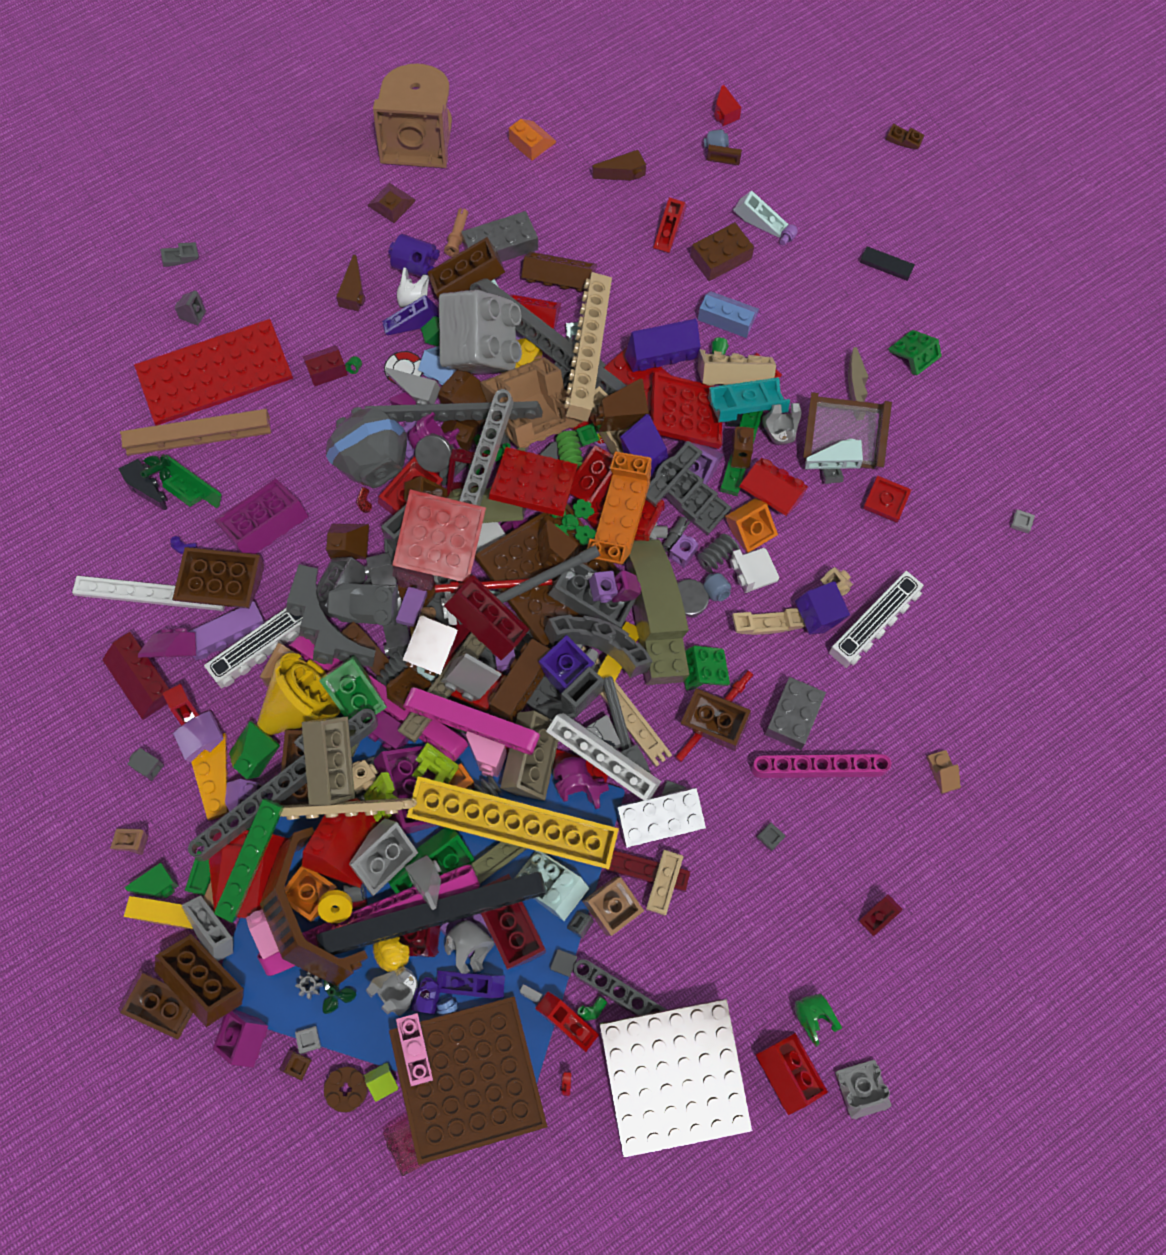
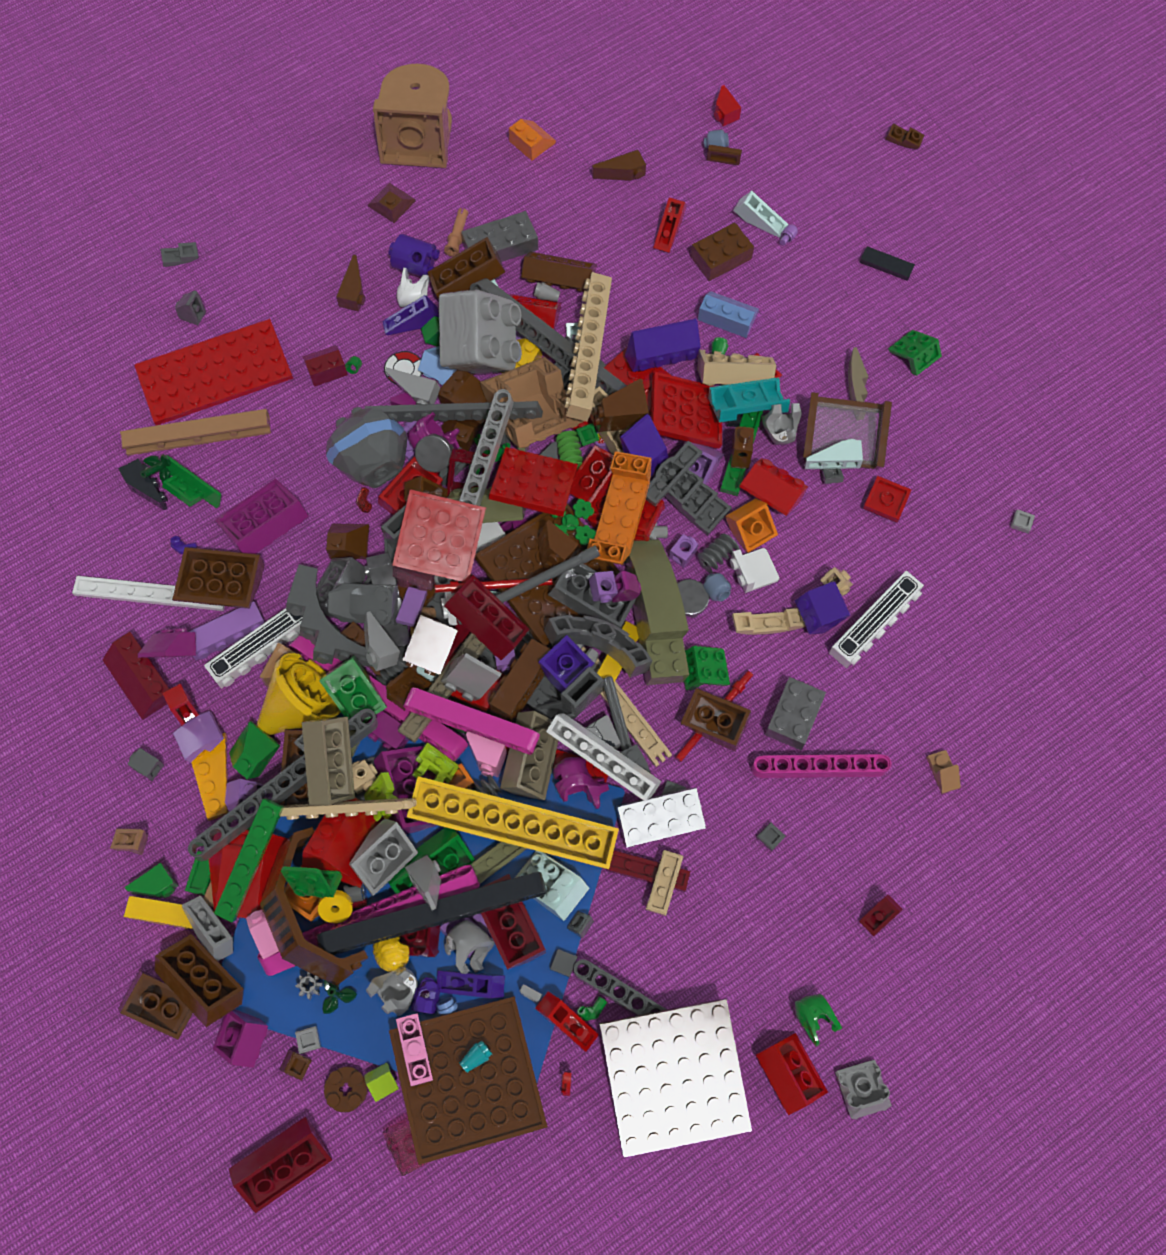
(279, 1165): none -> dark red slope
(312, 881): none -> green bracket
(380, 649): none -> light grey slope
(476, 1056): none -> teal cone
(546, 292): none -> light grey cone
(613, 906): medium nougat brick -> none
(675, 533): dark grey pin -> none

